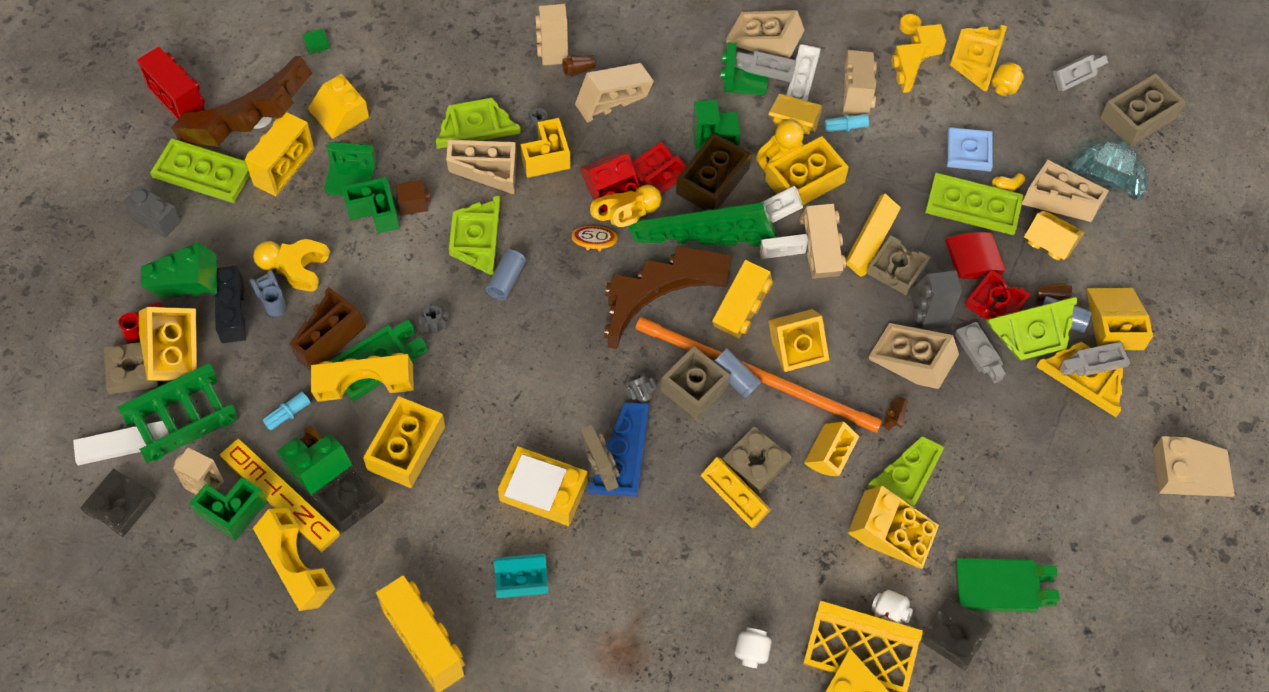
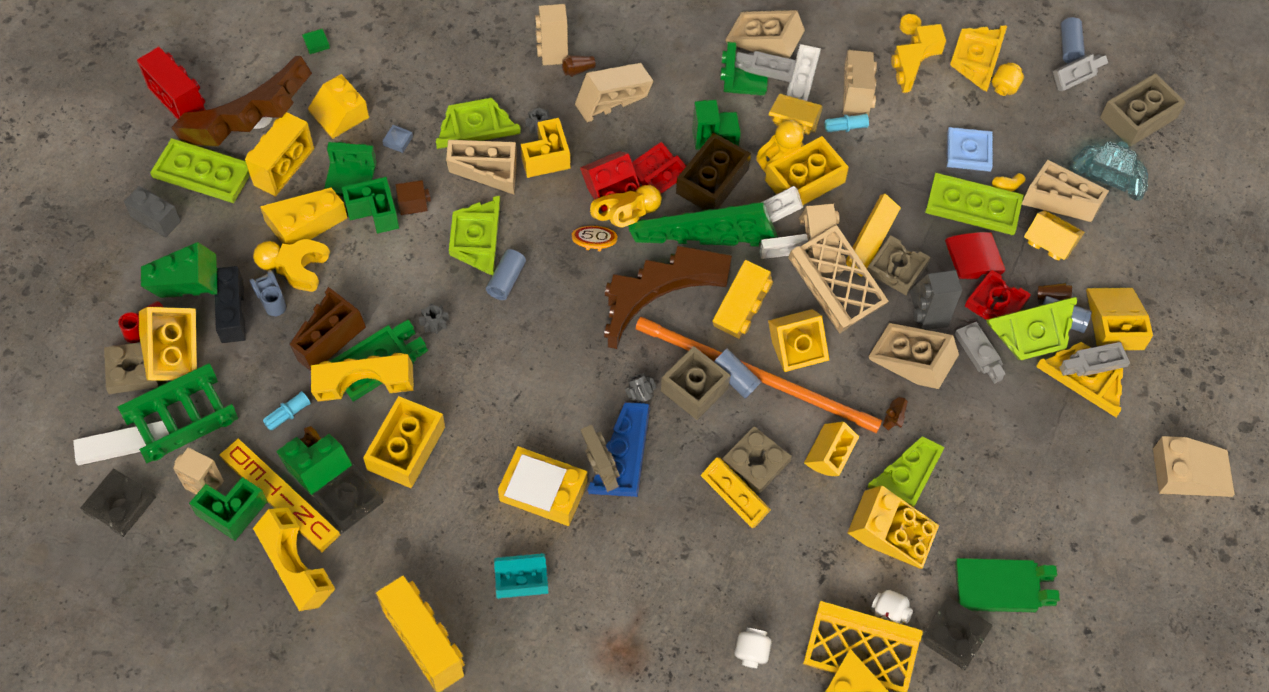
(304, 215): none -> yellow wedge
(397, 138): none -> sand blue tile
(820, 288): none -> tan fence
(1072, 39): none -> sand blue pin

